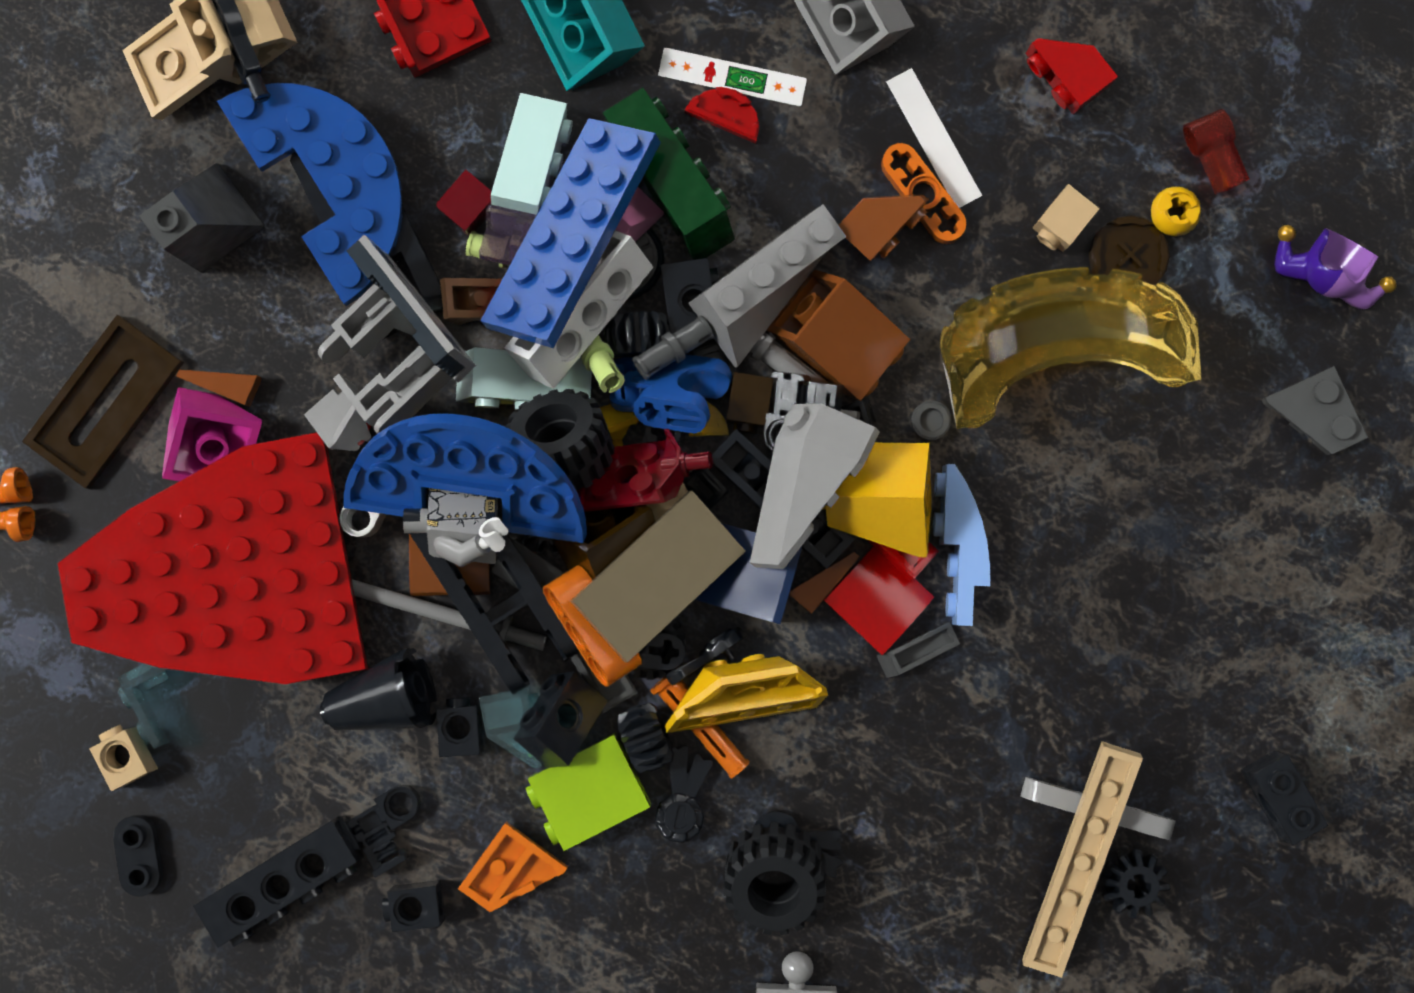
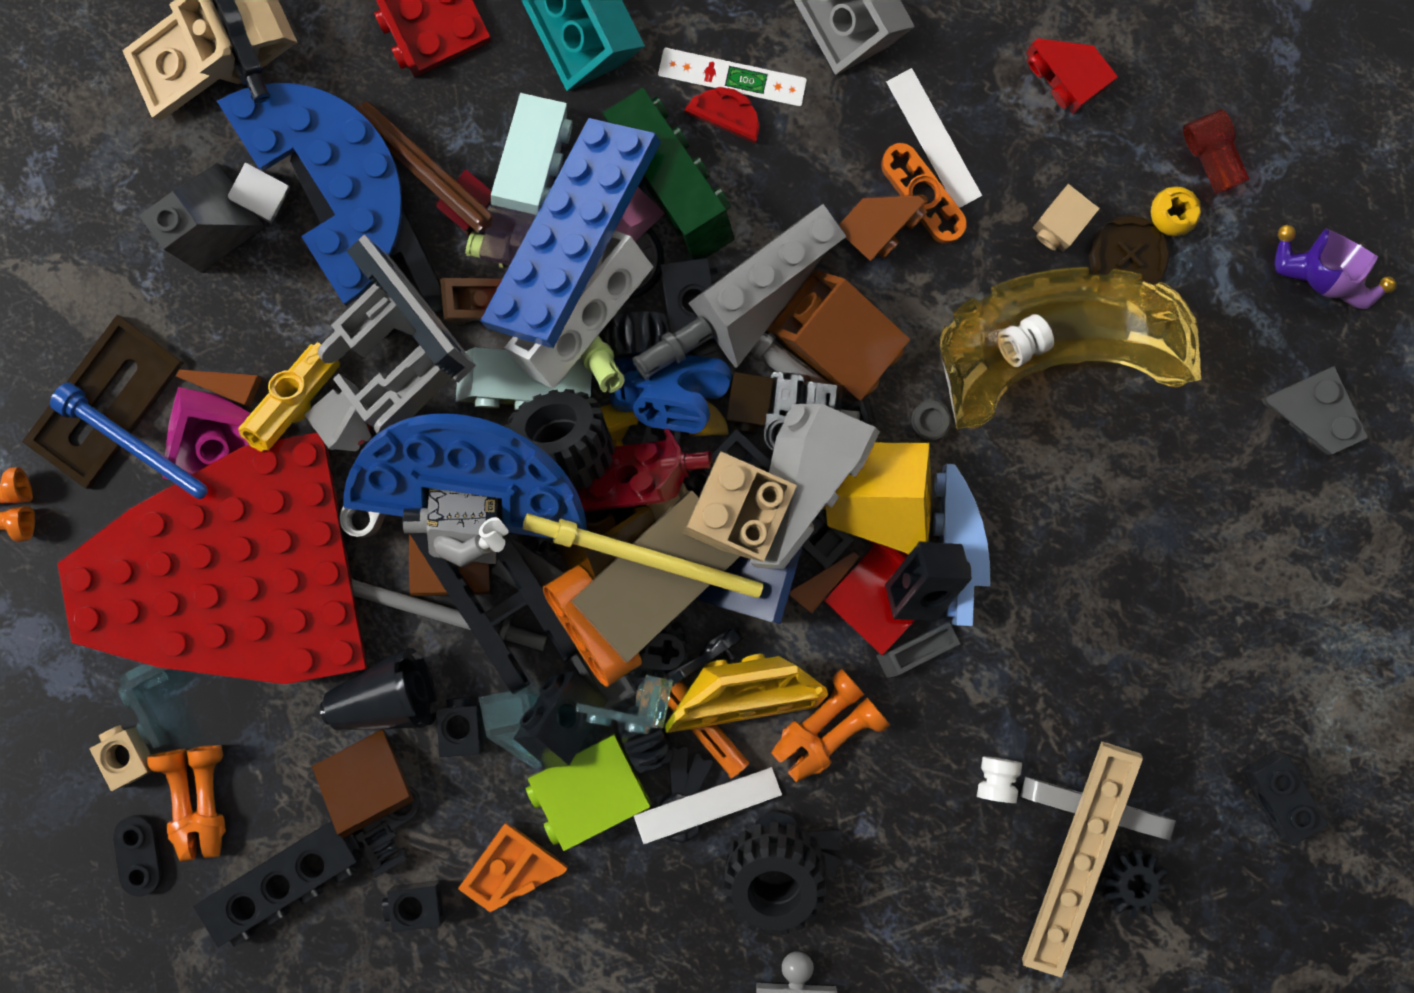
(71, 402): none -> blue piece
(185, 821): none -> orange piece
(258, 192): none -> white panel
(287, 399): none -> yellow piece
(362, 783): none -> reddish brown tile
(428, 170): none -> reddish brown axle
(567, 533): none -> light yellow bar
(651, 699): none -> clear light blue bracket
(707, 805): none -> white sticker
(740, 508): none -> tan slope
(819, 749): none -> orange piece
(928, 581): none -> black brick
(999, 775): none -> white wheel
(1022, 342): none -> white wheel

